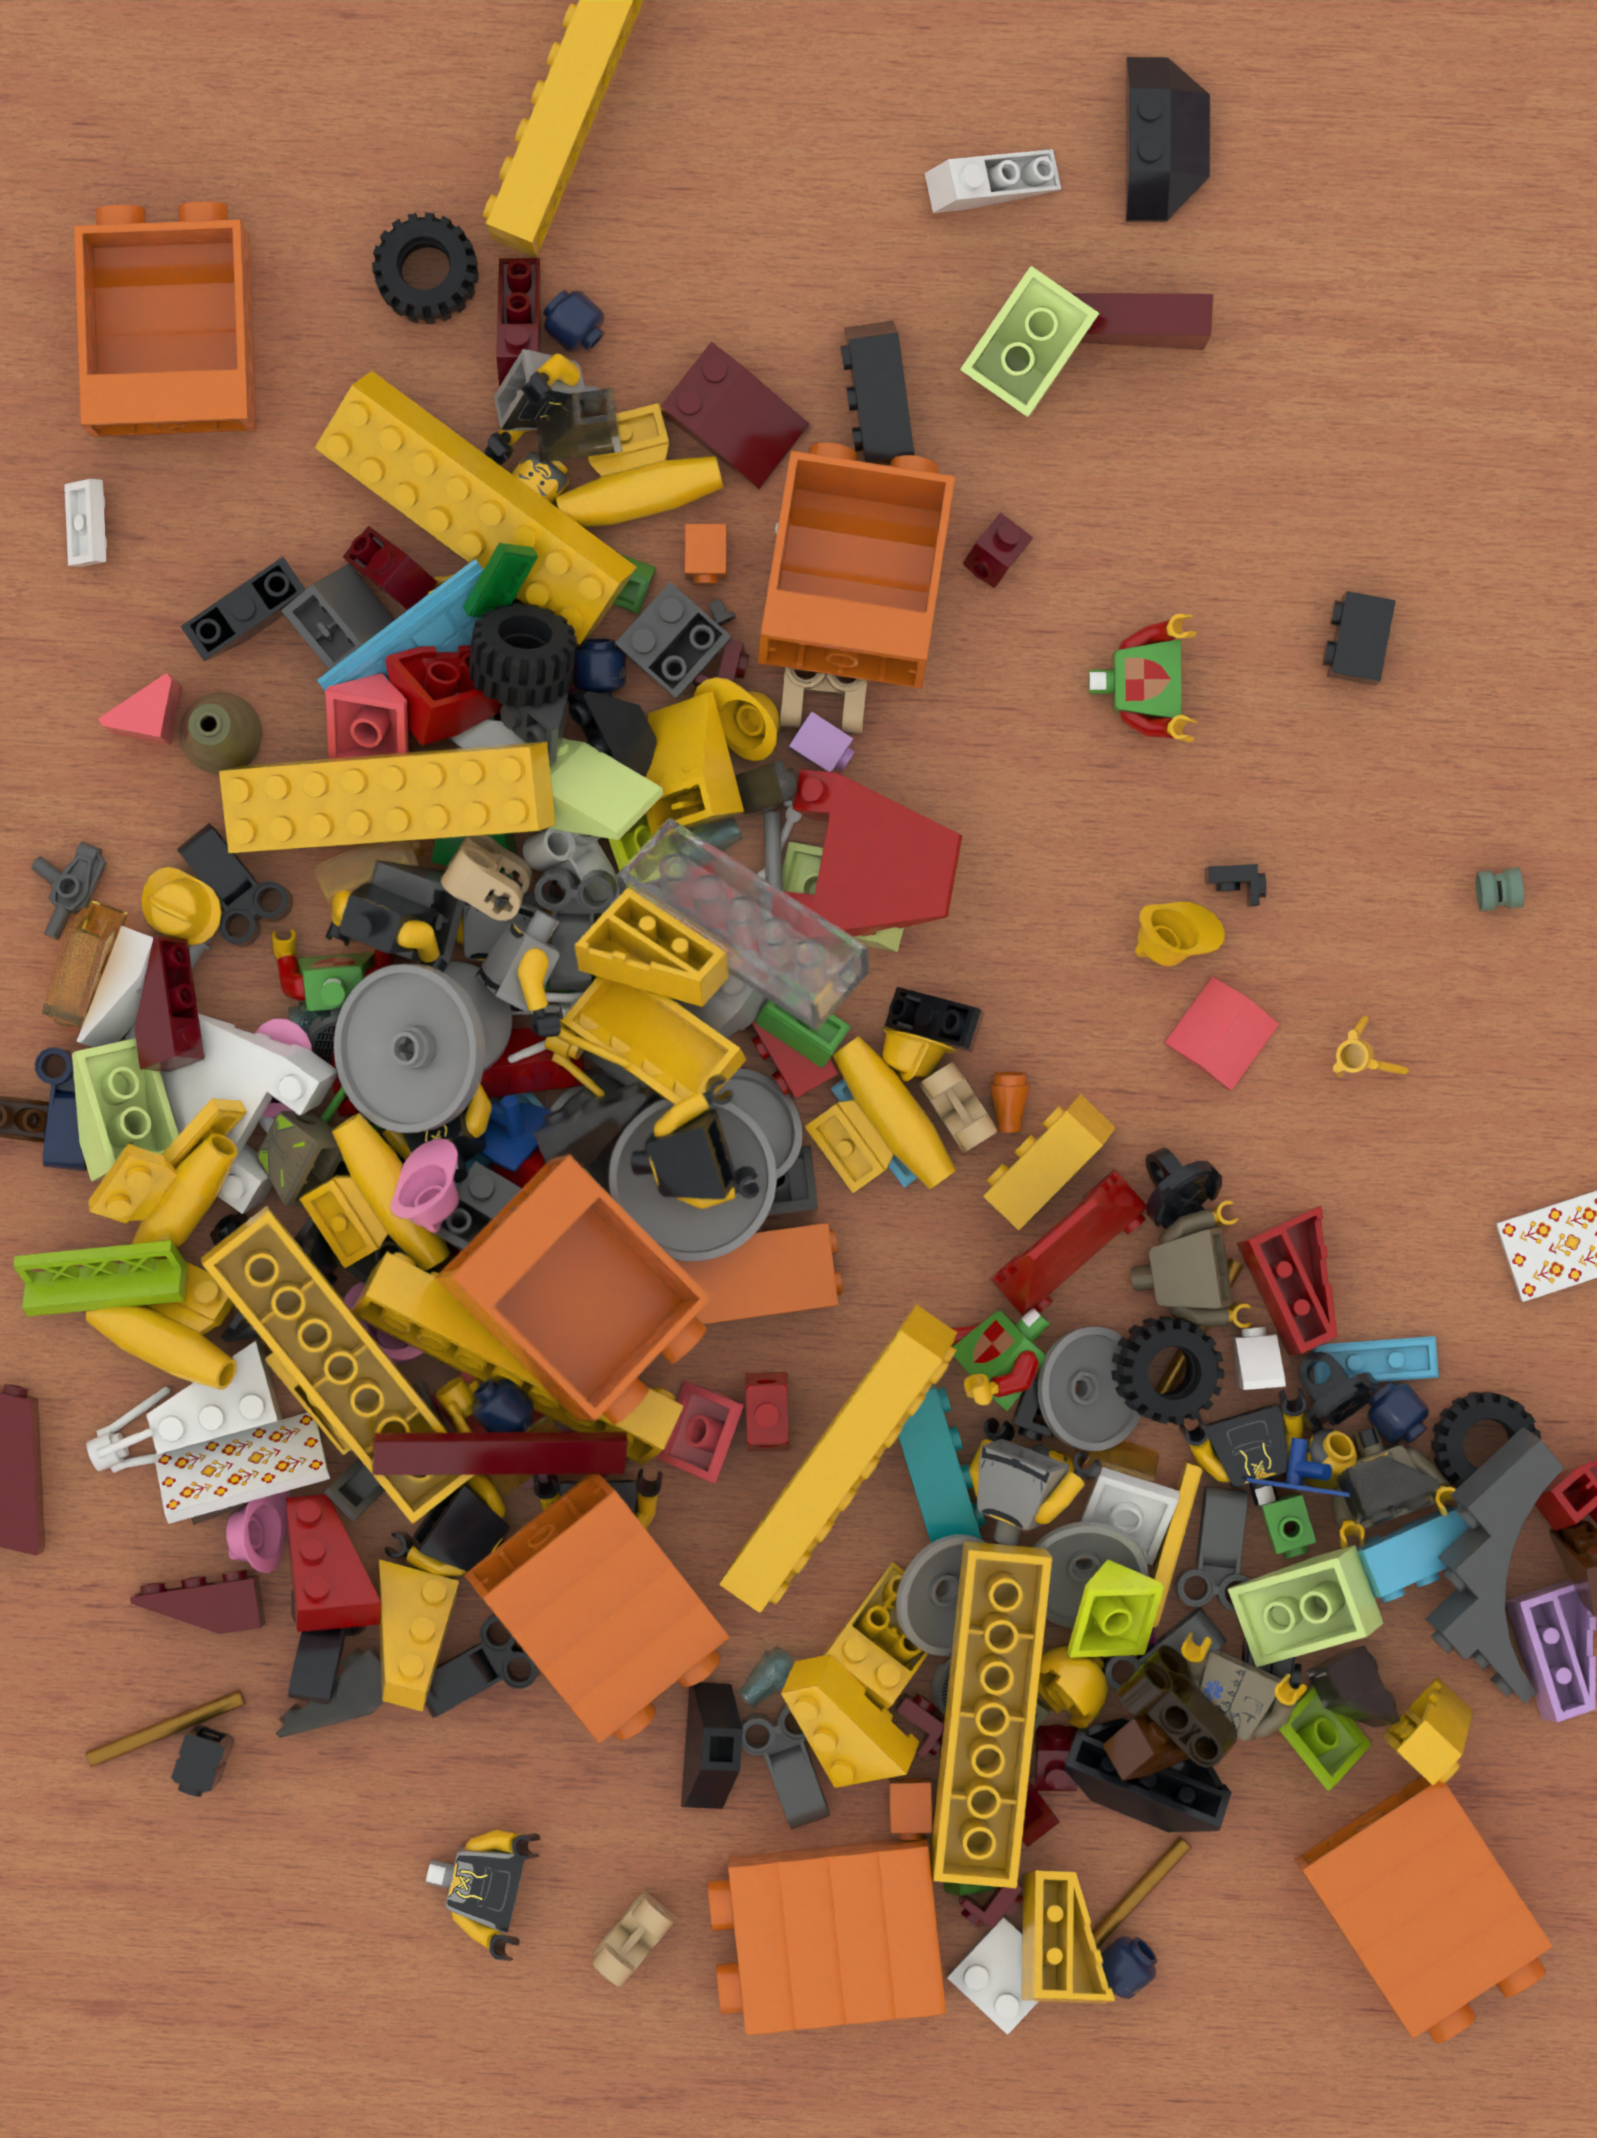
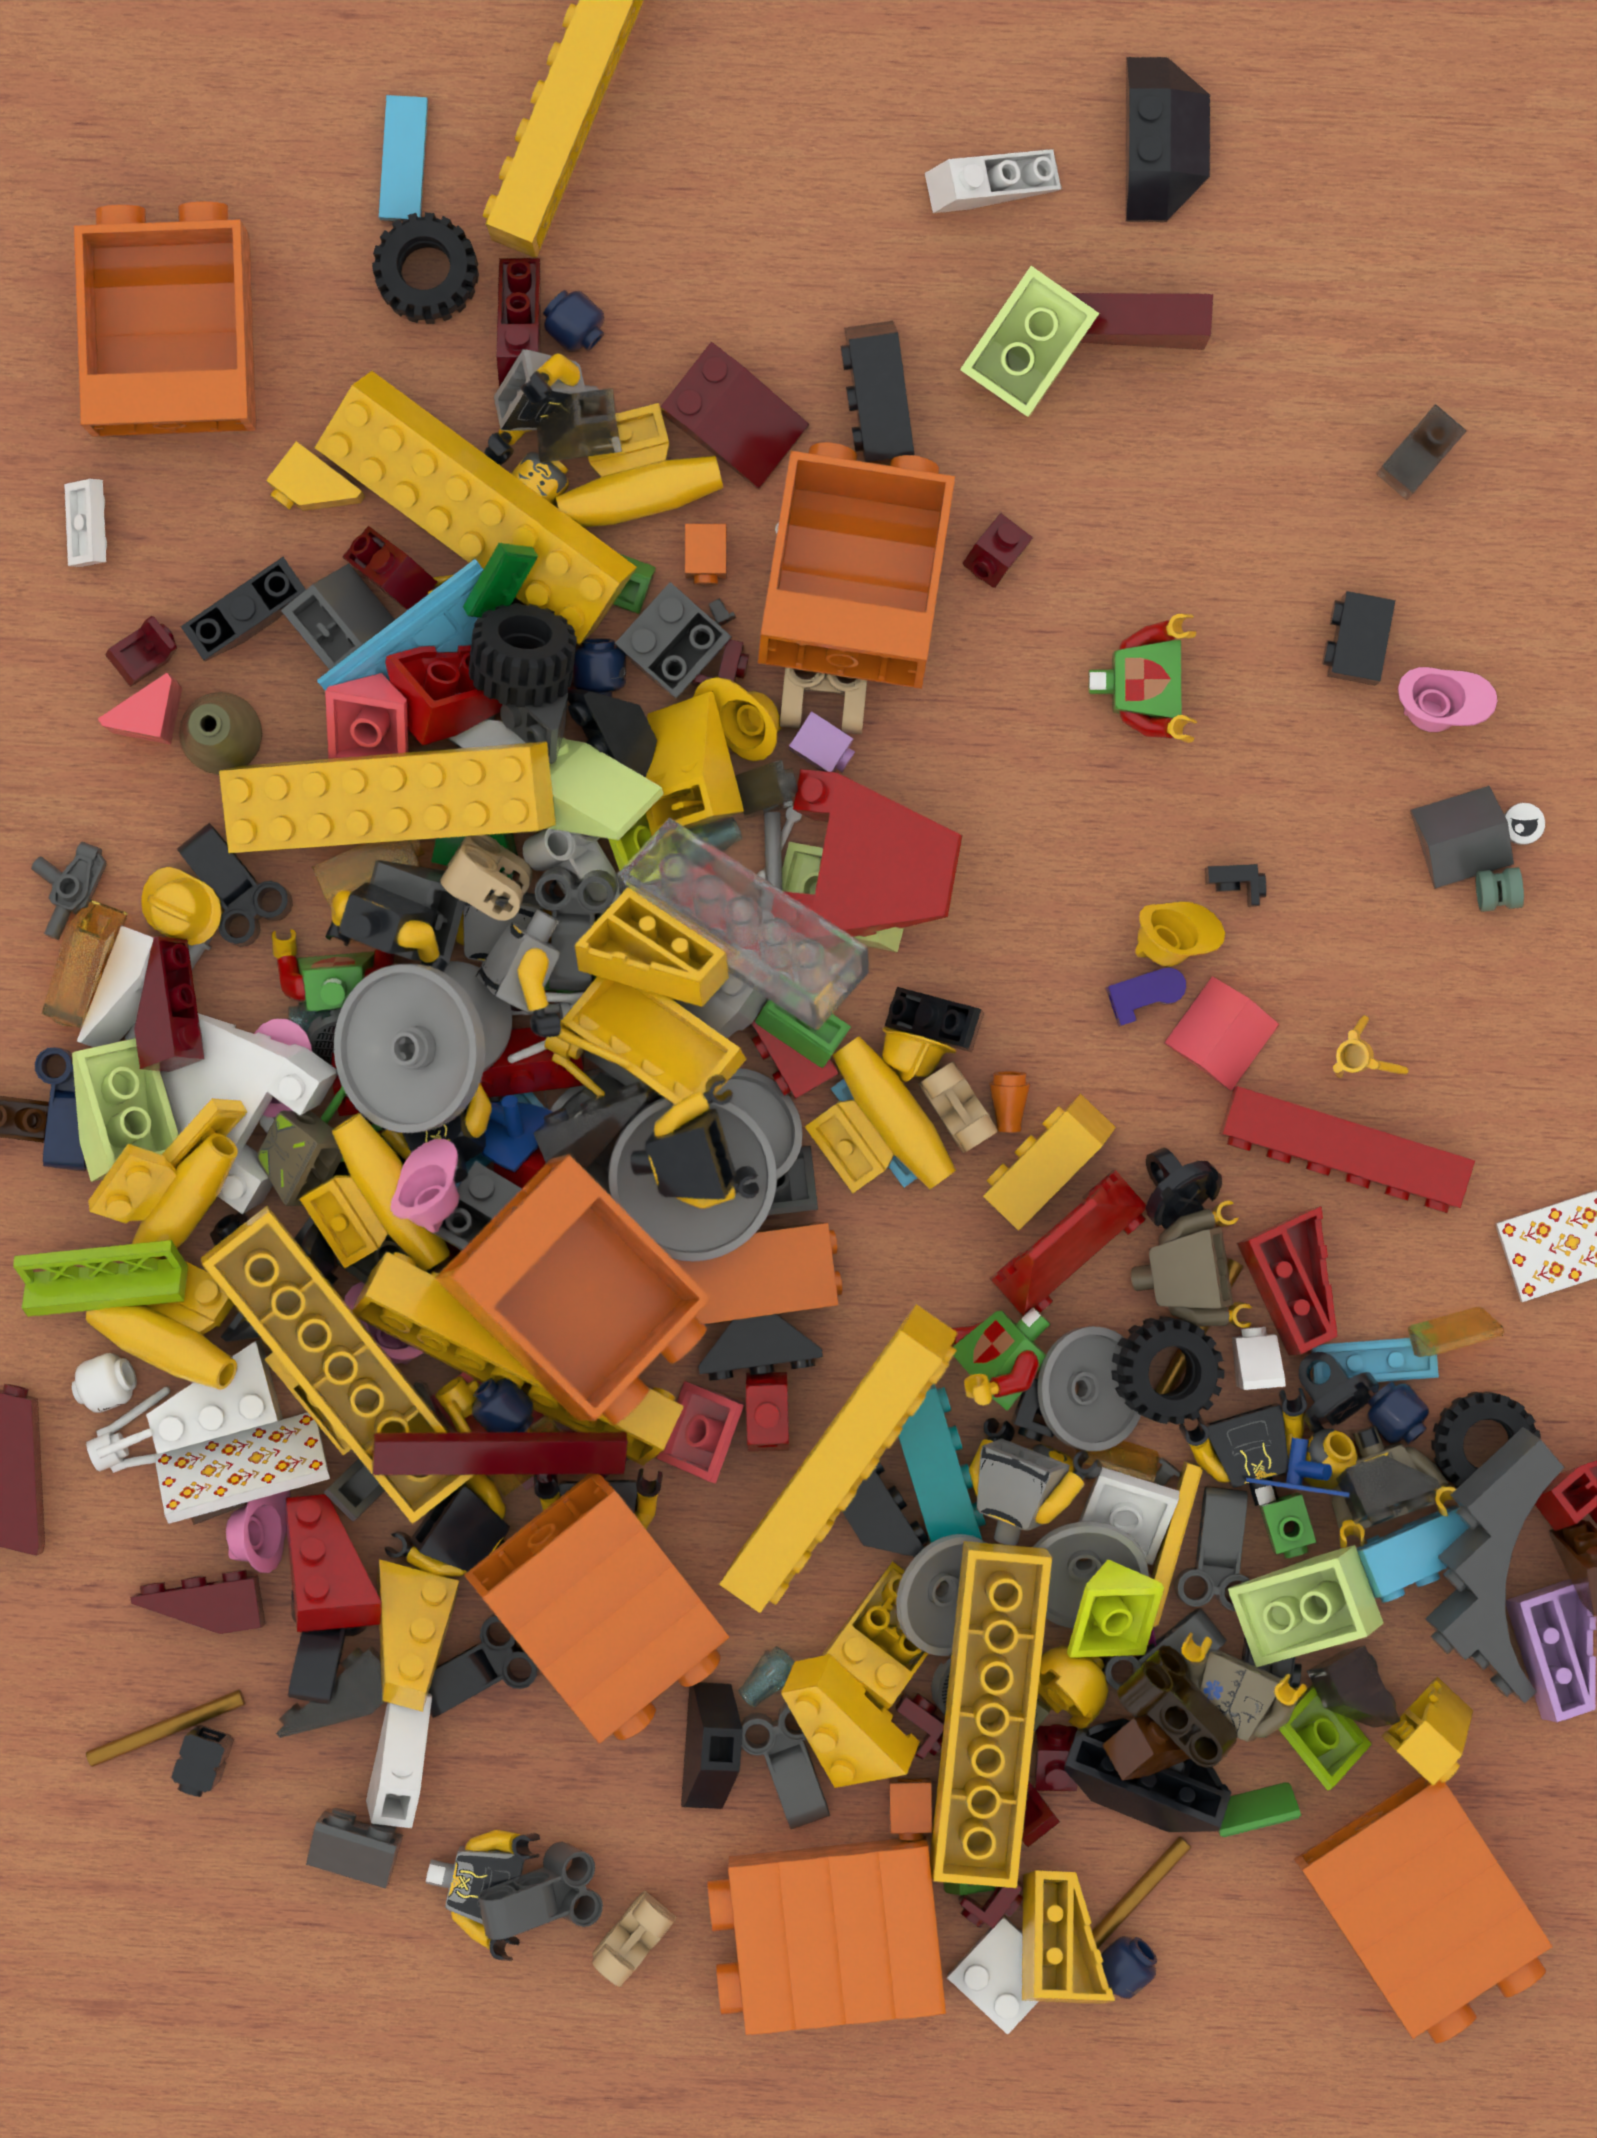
(104, 1382): none -> white head
(142, 651): none -> dark red bracket
(310, 483): none -> yellow slope
(354, 1847): none -> dark grey slope
(398, 1766): none -> white slope
(403, 157): none -> medium azure tile
(543, 1895): none -> dark grey piece
(759, 1345): none -> black slope
(878, 1518): none -> black slope
(1159, 986): none -> dark purple leg
(1165, 1472): none -> dark grey piece
(1259, 1809): none -> bright green slope
(1347, 1148): none -> red brick
(1421, 452): none -> clear smoke slope
(1445, 698): none -> bright pink piece
(1453, 1331): none -> clear yellow slope
(1463, 836): none -> dark grey slope
(1525, 823): none -> white tile

